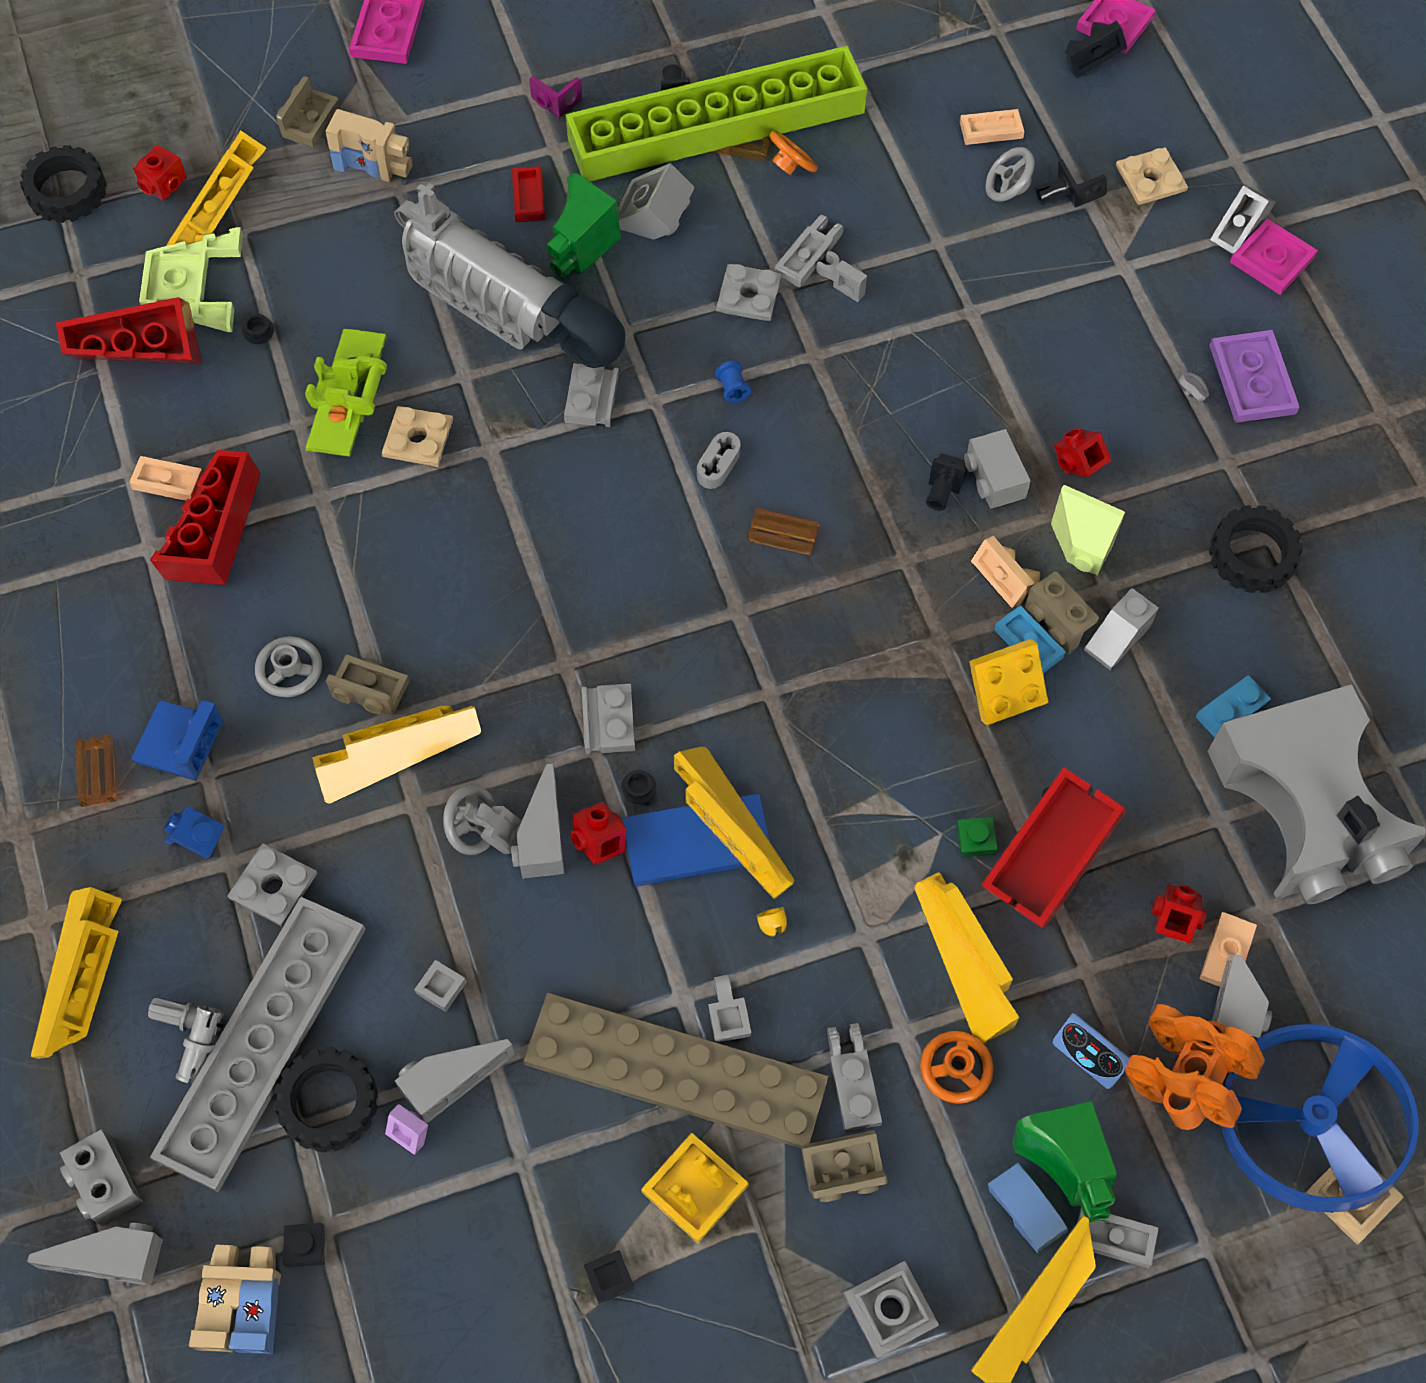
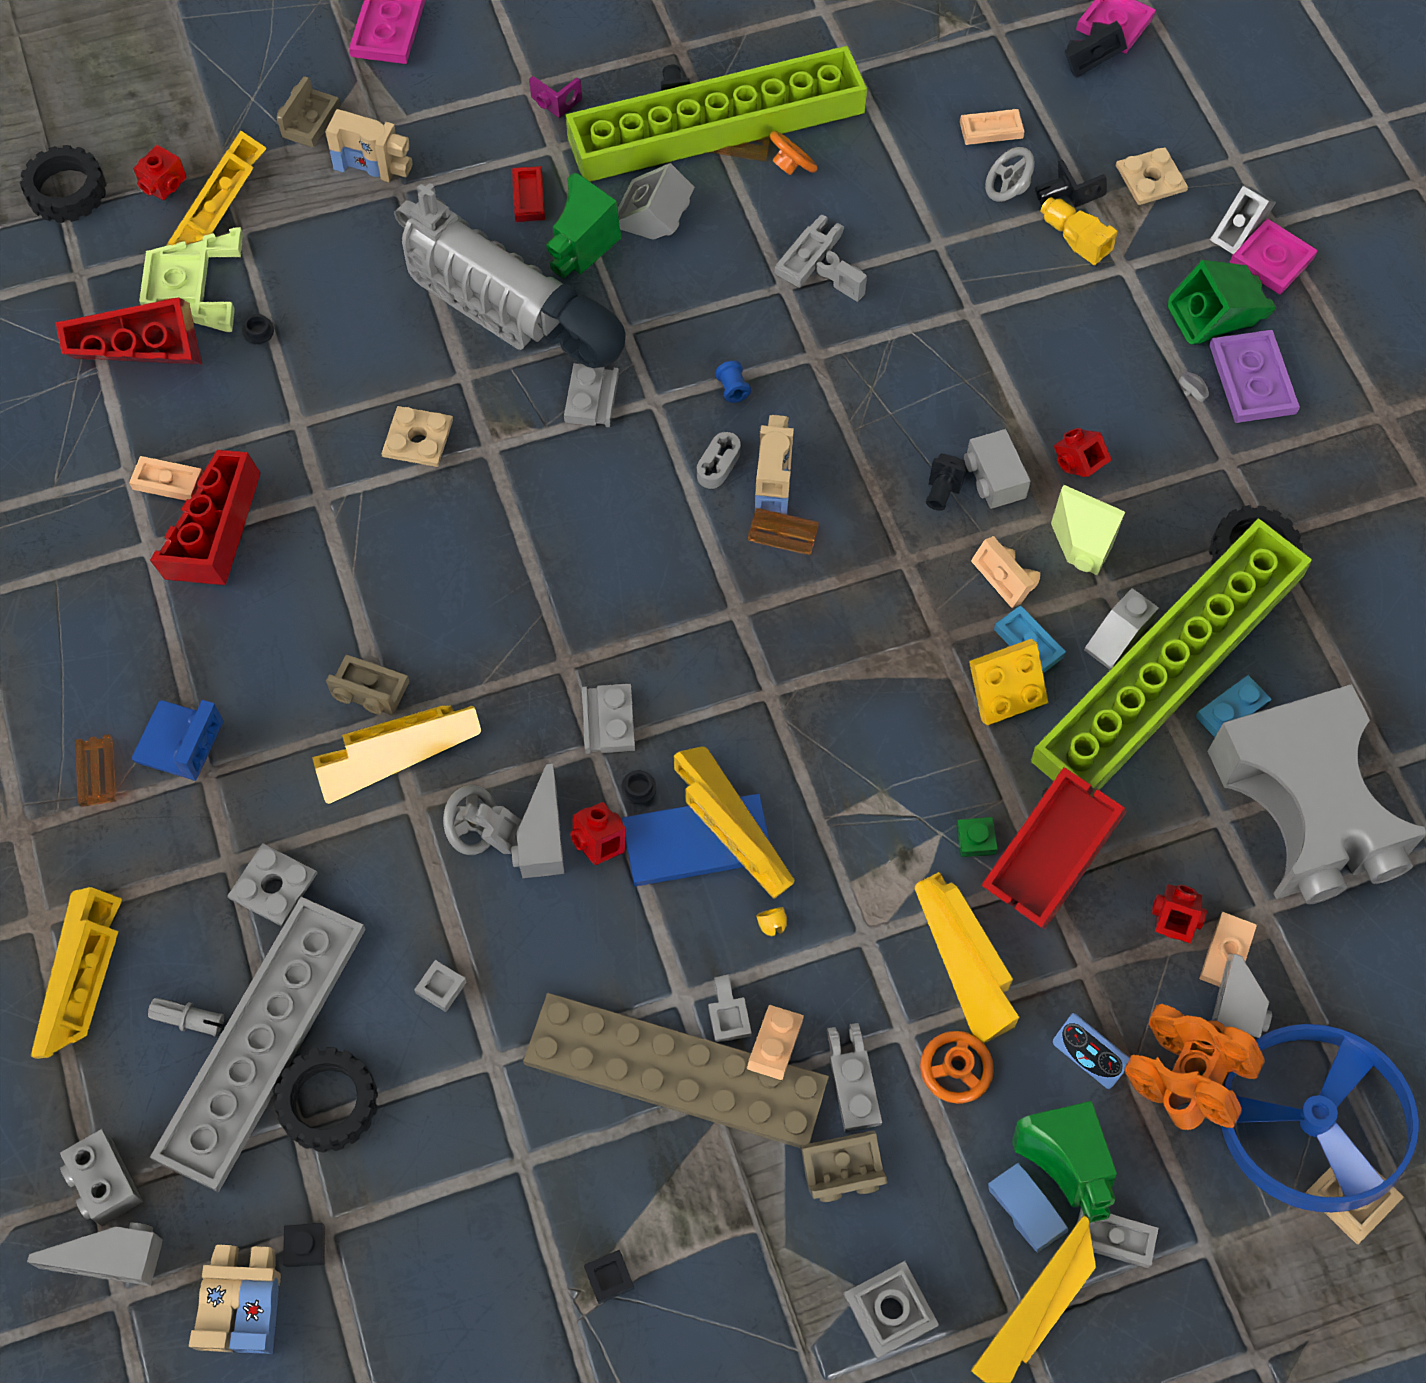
(193, 831): blue bracket -> none
(198, 1043): light grey pin -> none
(282, 652): light grey piece -> none
(335, 395): lime piece -> none
(406, 1128): lavender plate -> none
(446, 1077): light grey slope -> none
(694, 1187): yellow plate -> none
(743, 280): light grey piece -> none
(773, 465): none -> tan hips
(775, 1042): none -> light nougat plate
(1060, 611): dark tan bracket -> none
(1081, 230): none -> yellow piece
(1173, 658): none -> lime brick
(1218, 301): none -> green hips
(1358, 819): black plate -> none

